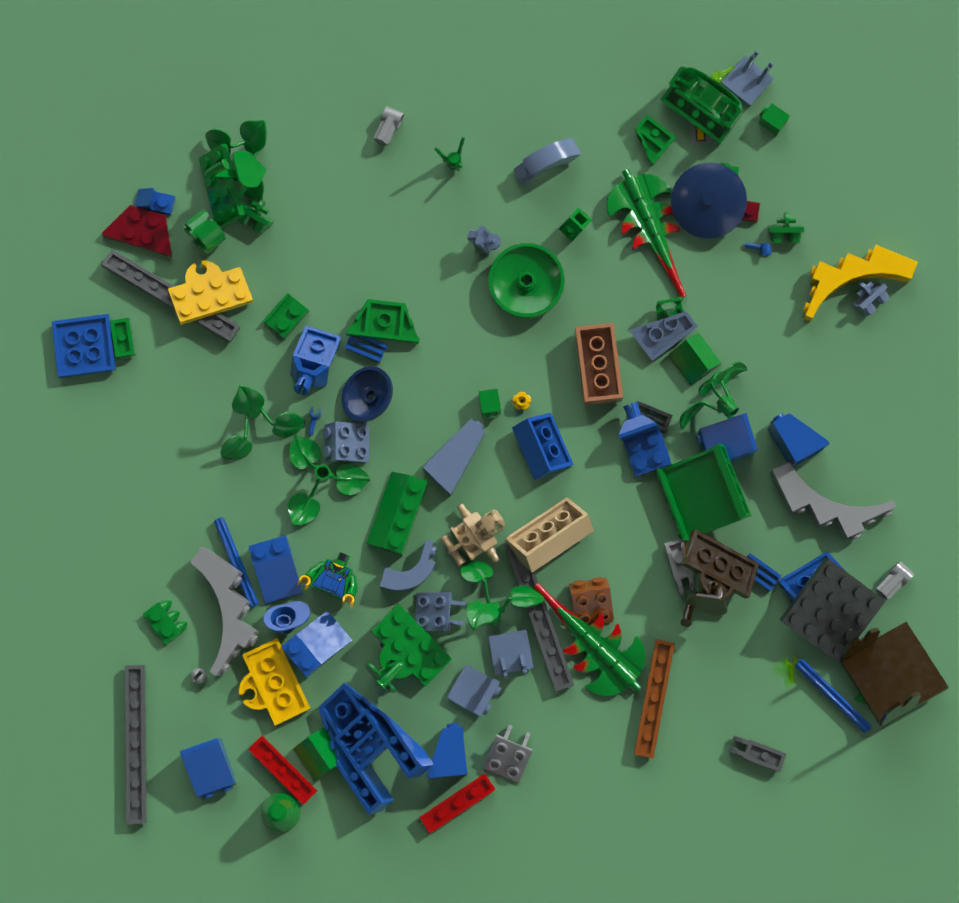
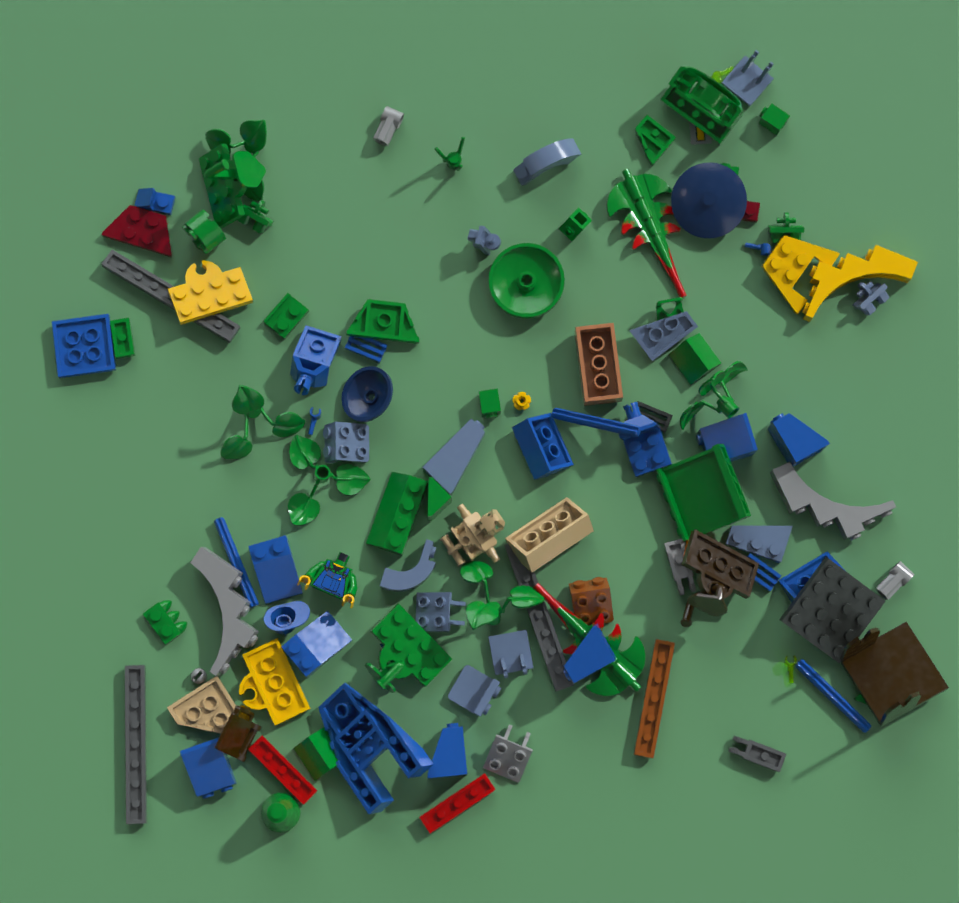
(204, 707): none -> tan plate
(238, 733): none -> dark brown piece
(437, 499): none -> green slope
(589, 656): none -> blue slope
(596, 422): none -> blue axle
(760, 540): none -> sand blue wing
(788, 263): none -> yellow wing

